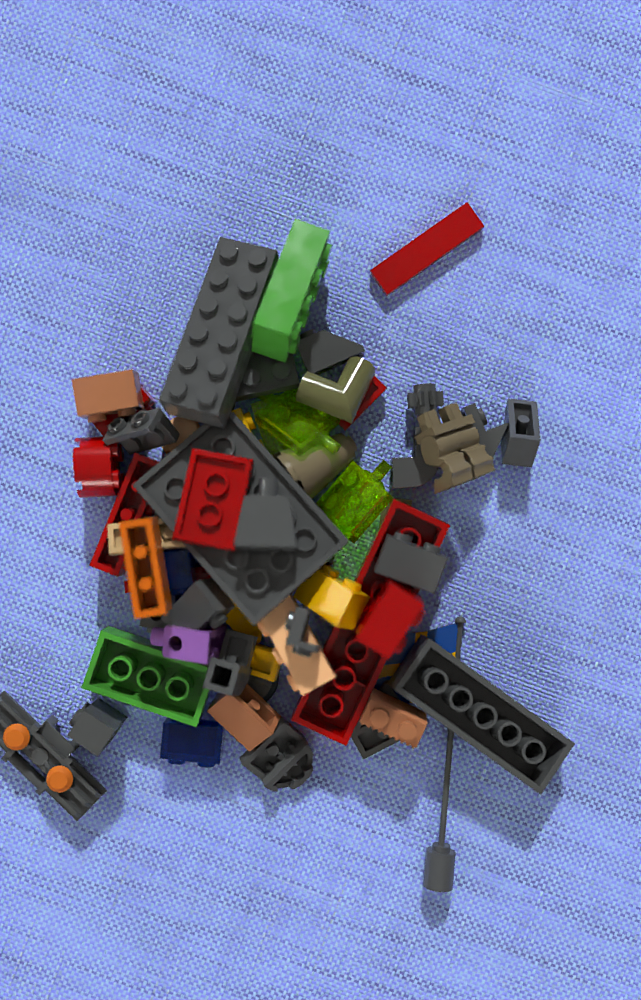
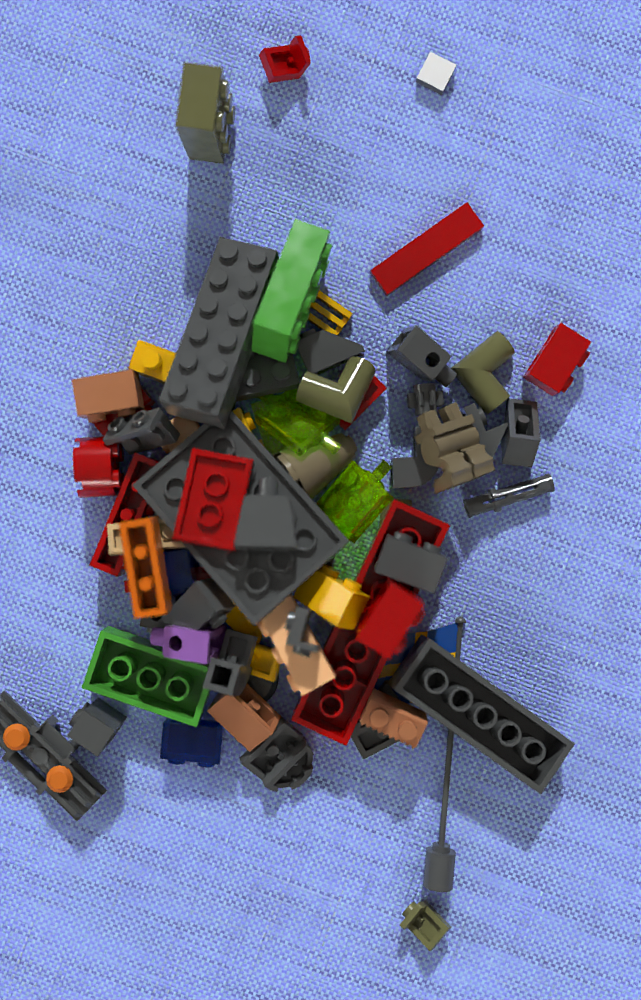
(151, 361): none -> yellow torso
(205, 113): none -> olive brick
(286, 61): none -> red bracket
(335, 306): none -> yellow tile
(411, 351): none -> dark grey torso
(425, 923): none -> olive bracket
(436, 73): none -> white tile
(476, 371): none -> olive brick
(541, 485): none -> dark grey pin
(557, 360): none -> red brick

